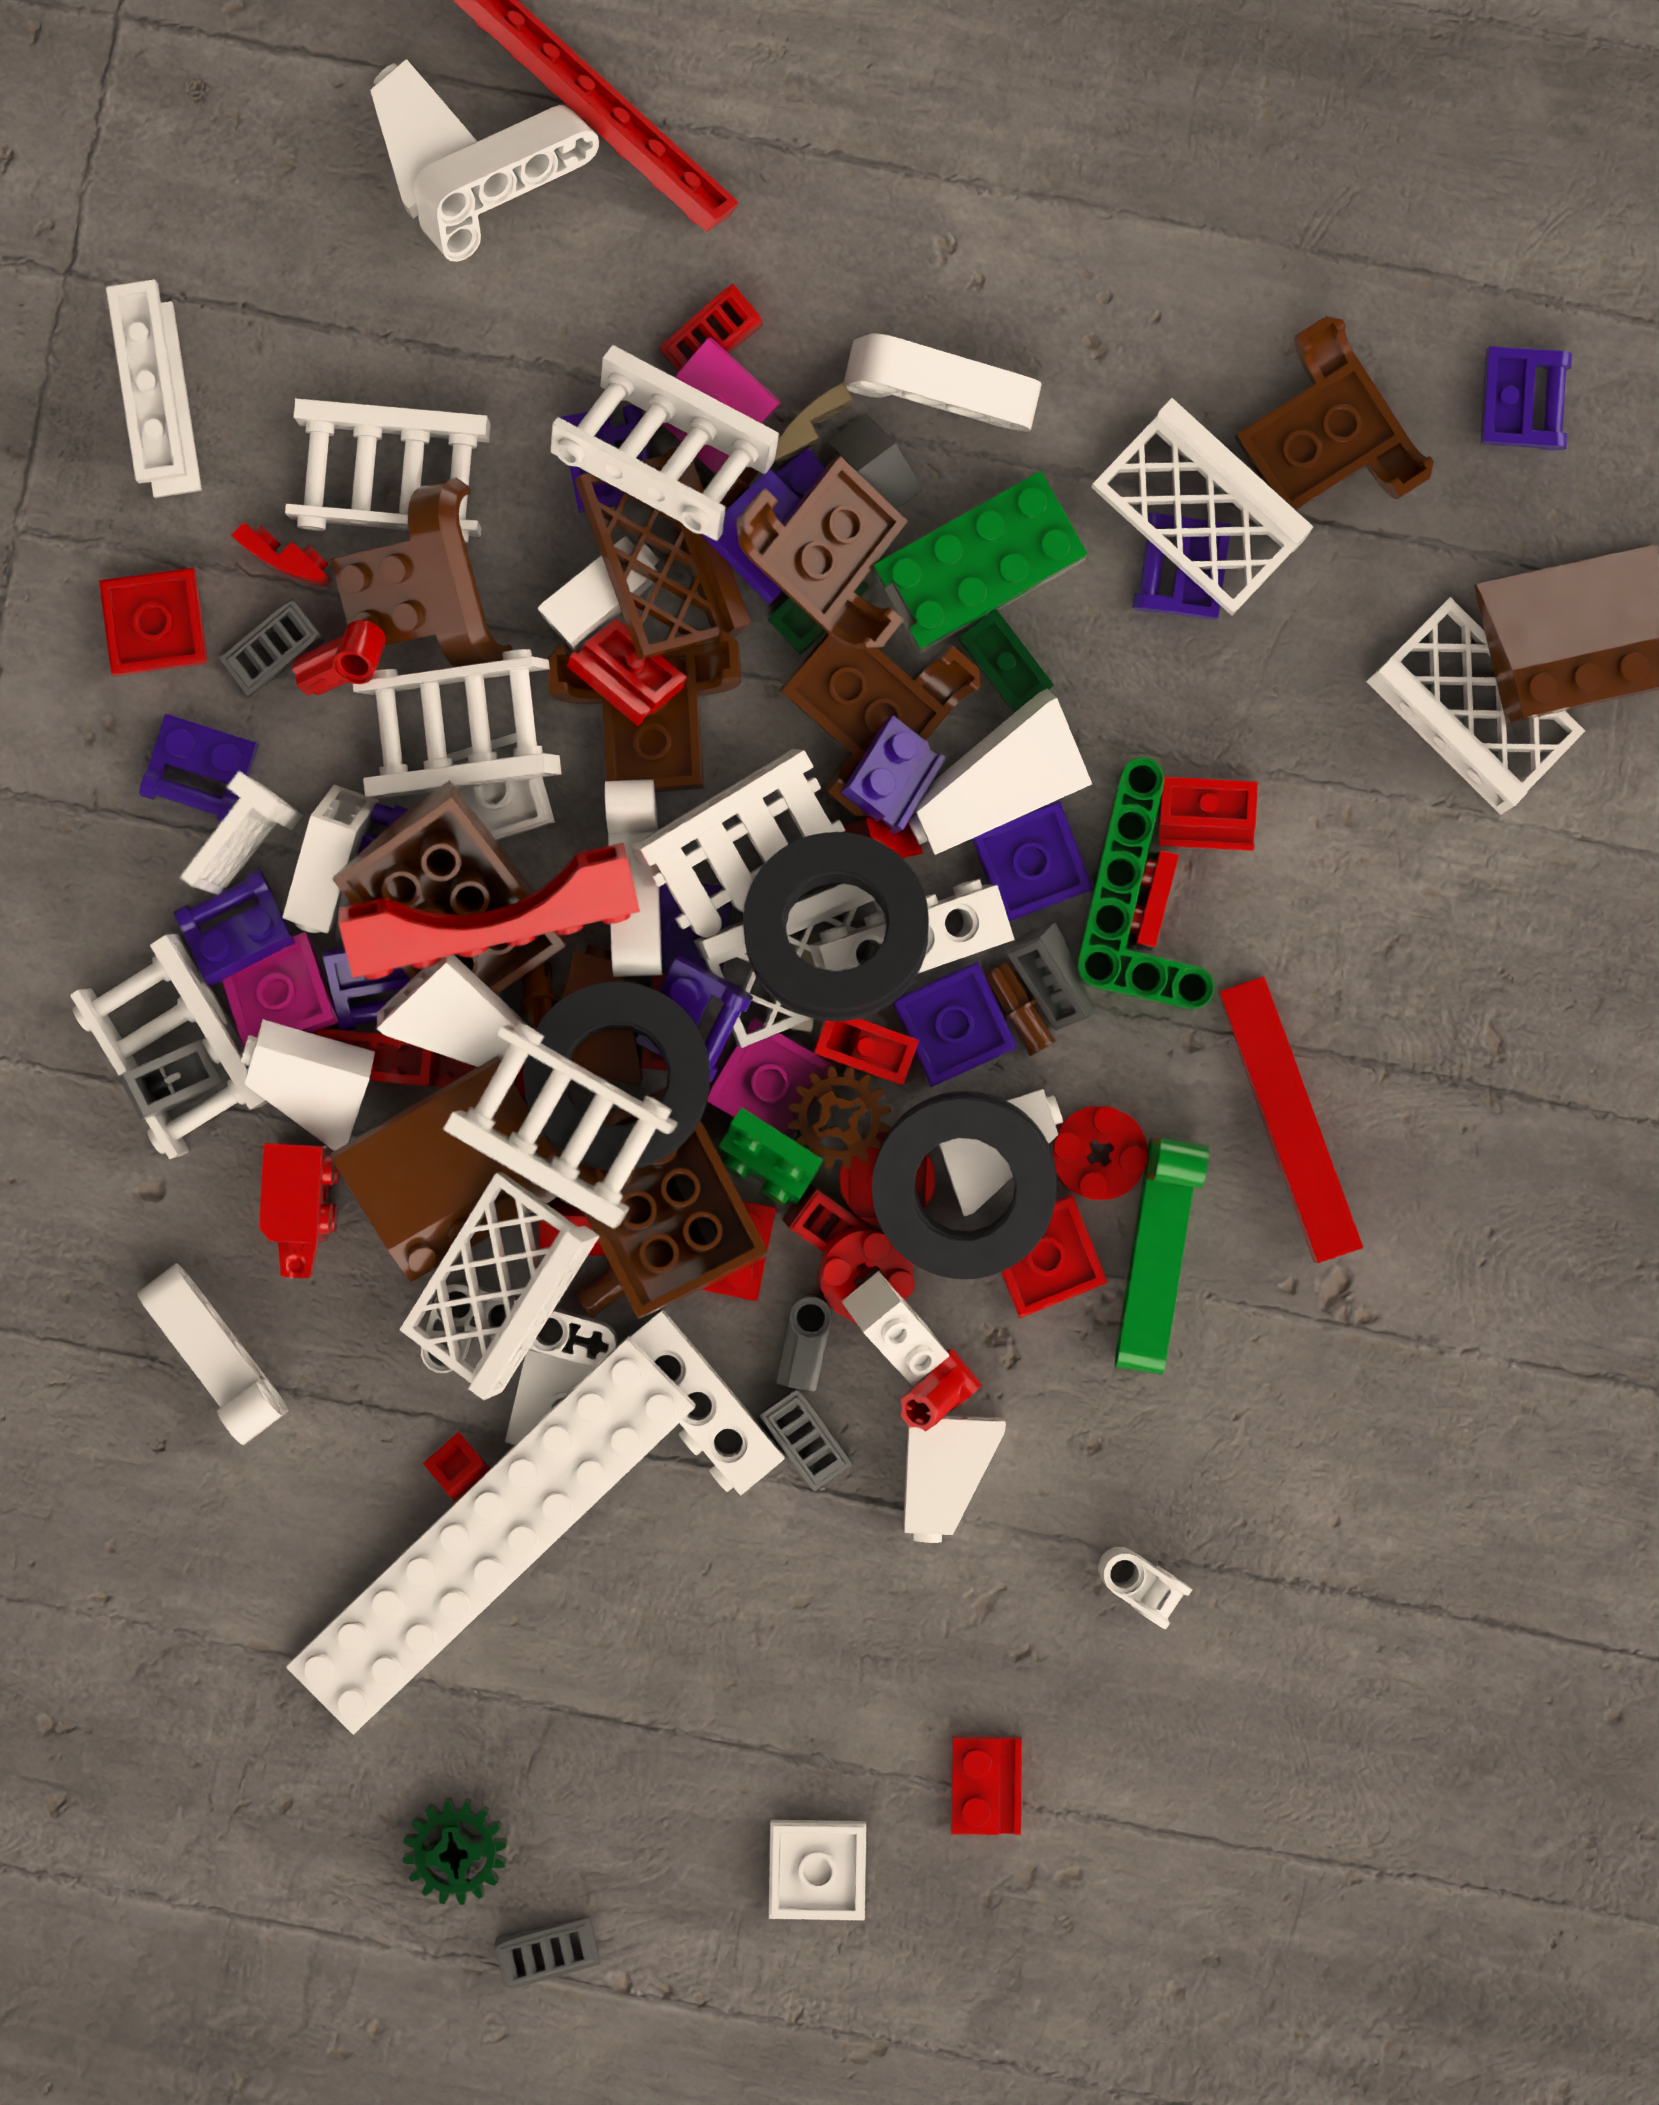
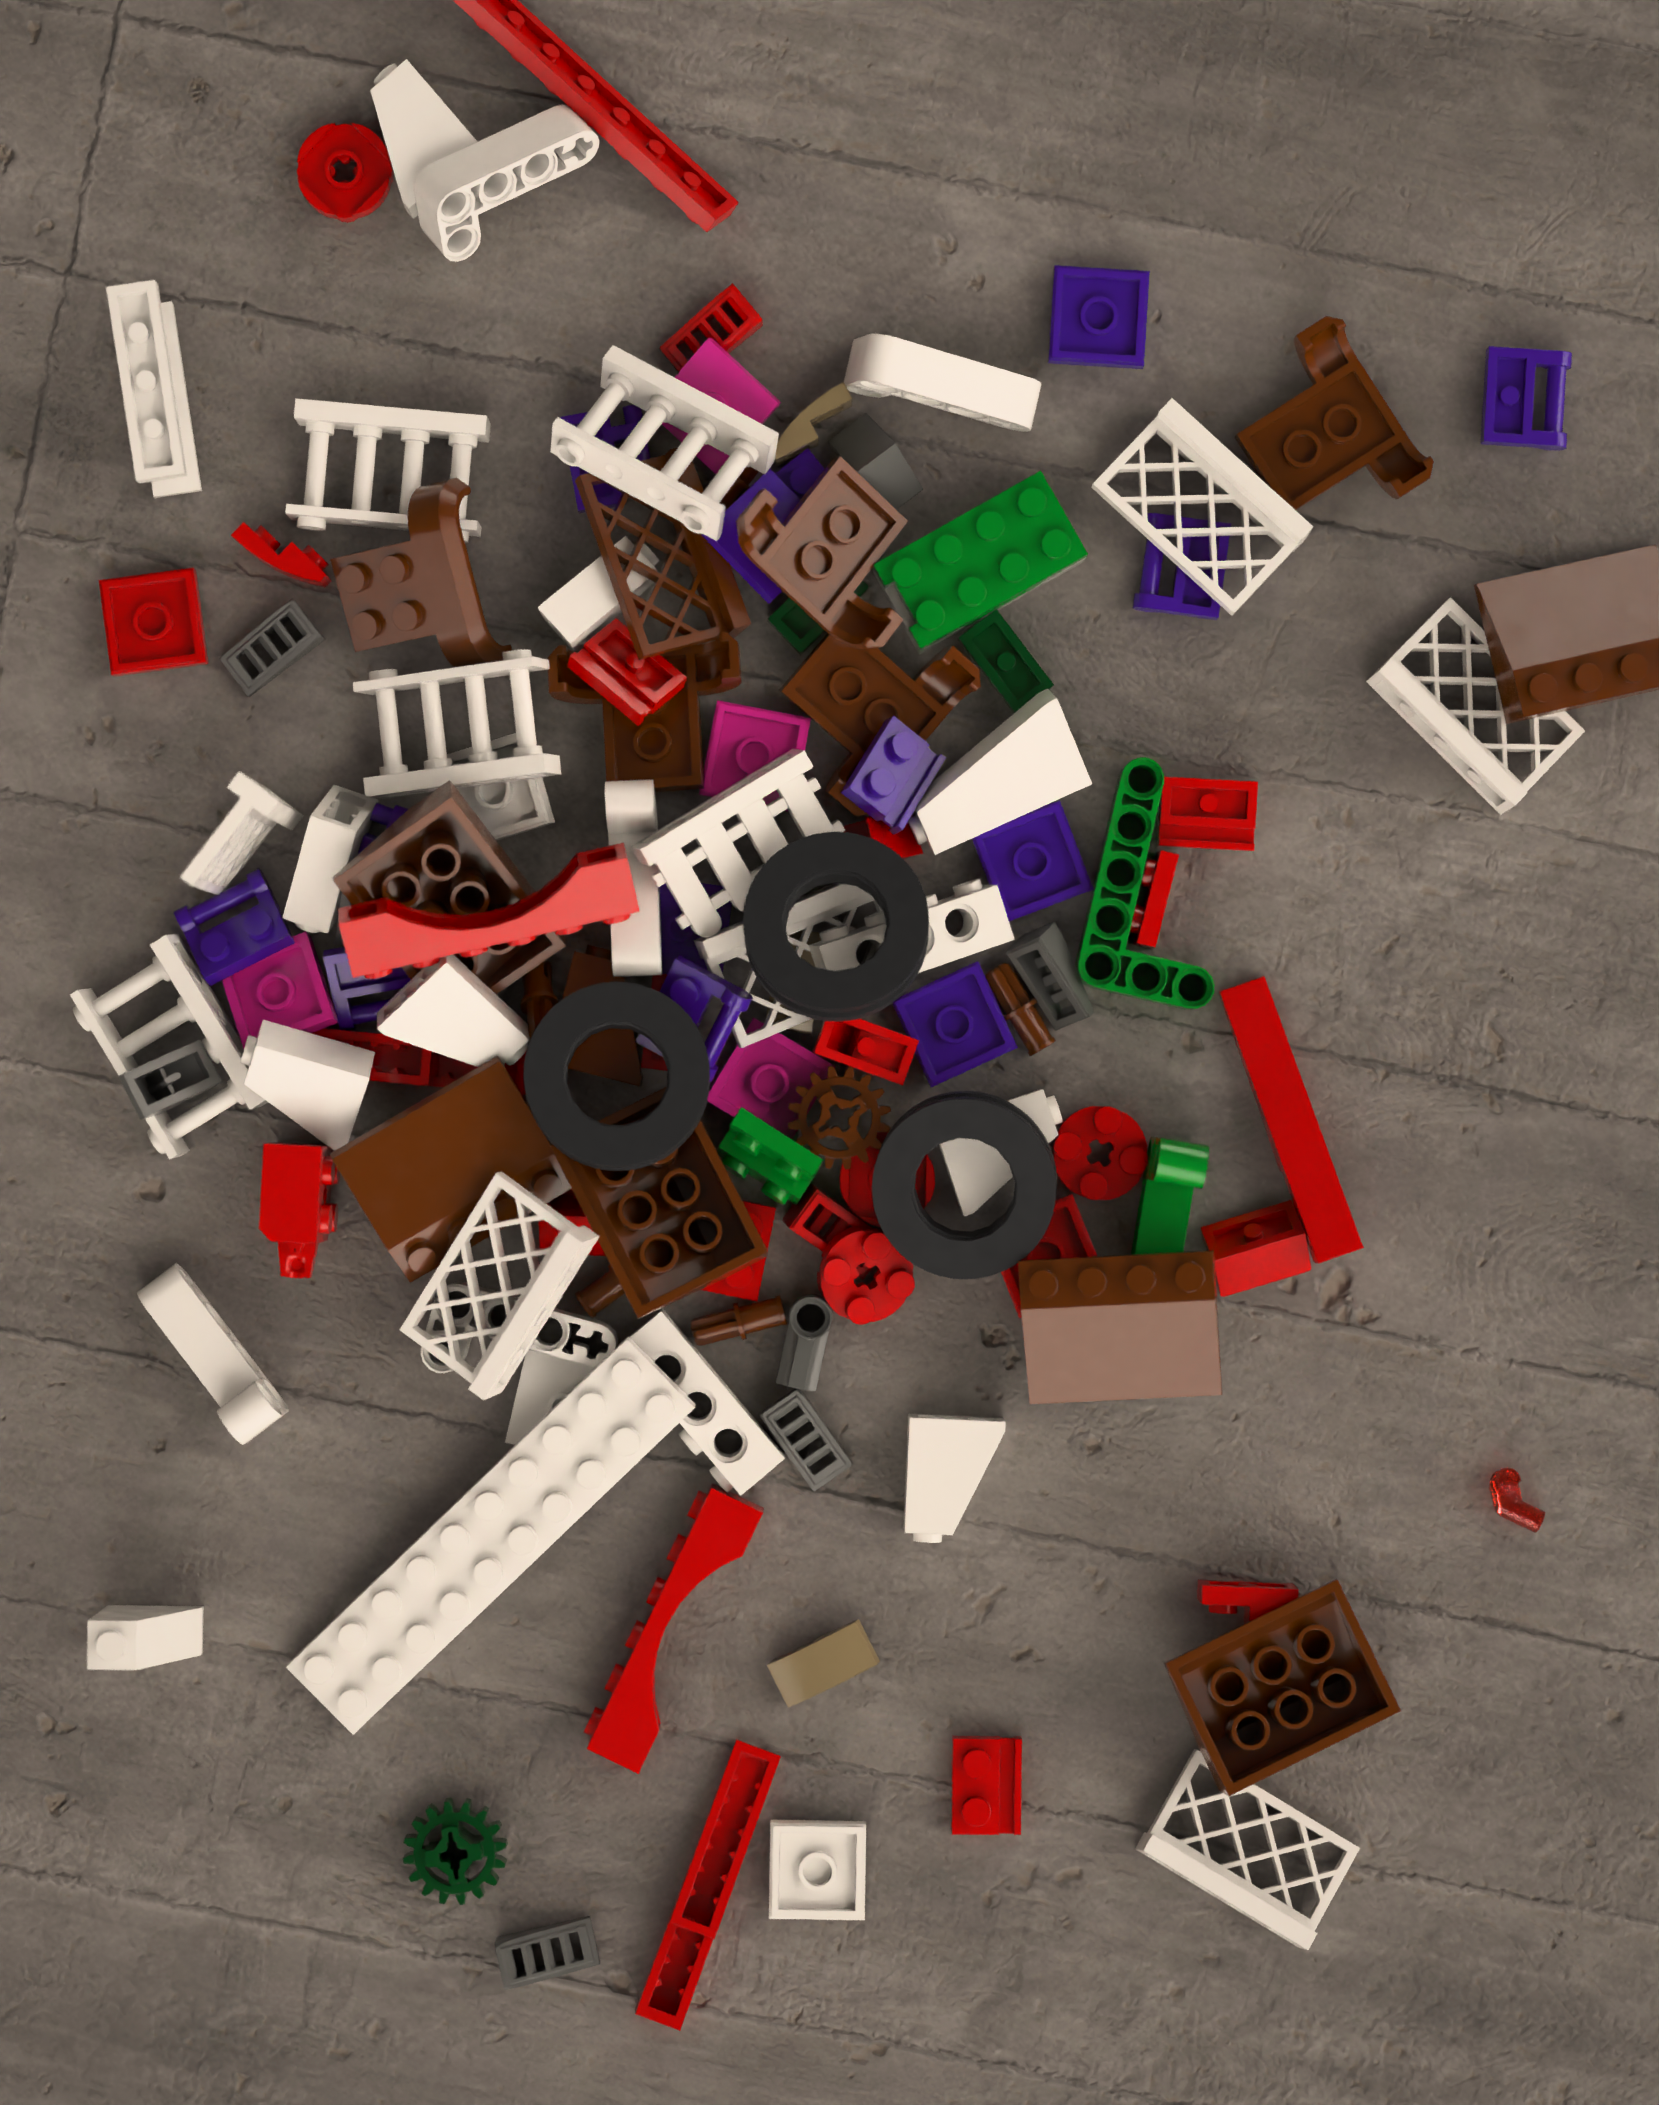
(143, 1636): none -> white slope
(202, 753): dark purple plate -> none
(343, 660): red piece -> none
(344, 144): none -> red plate
(456, 1466): red plate -> none
(562, 1173): white fence -> none
(631, 1716): none -> red arch
(707, 1885): none -> red slope
(738, 1321): none -> reddish brown axle
(747, 740): none -> dark pink plate
(823, 1663): none -> dark tan slope
(895, 1328): white brick -> none
(939, 1392): red piece -> none
(1098, 317): none -> dark purple plate
(1120, 1327): none -> slope
(1148, 1590): white piece -> none
(1236, 1890): none -> white fence
(1256, 1597): none -> red slope
(1257, 1248): none -> red panel
(1281, 1688): none -> reddish brown slope
(1508, 1500): none -> clear red arm

